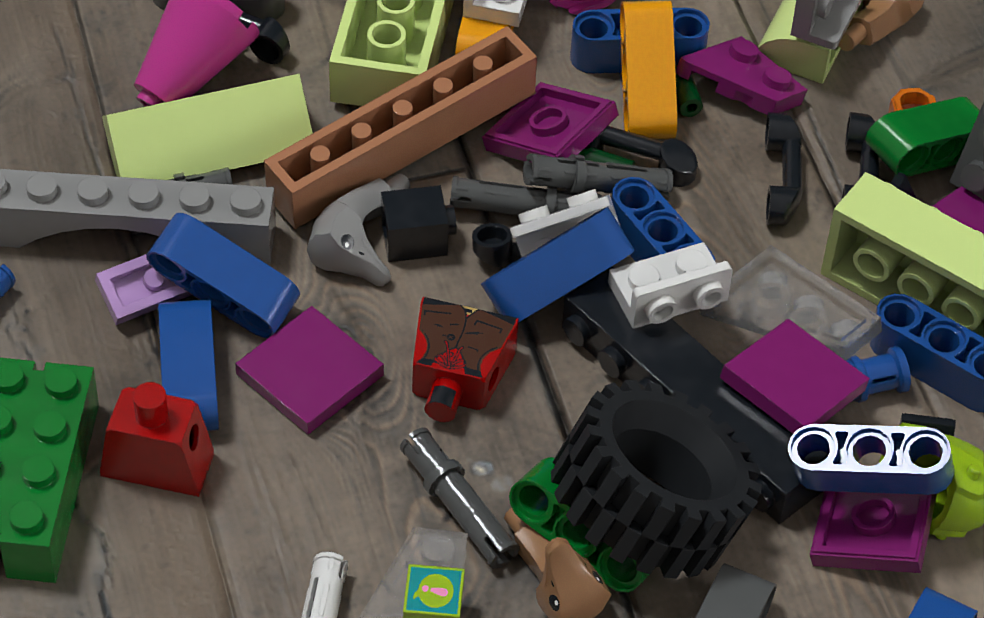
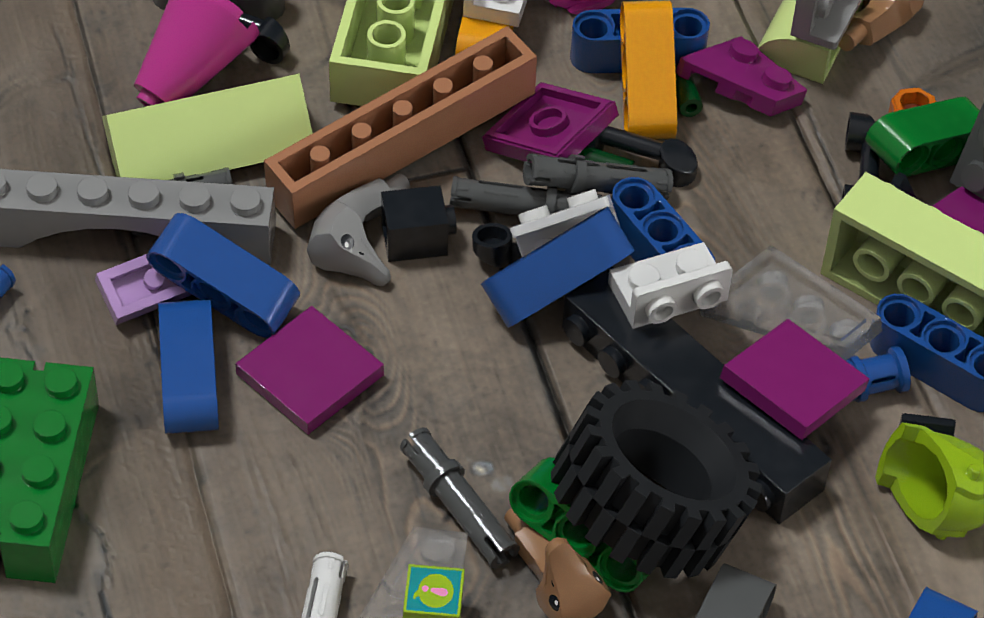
(157, 441): red torso -> none
(460, 356): torso -> none
(784, 137): black bar -> none
(873, 531): magenta tile -> none
(892, 475): blue beam -> none

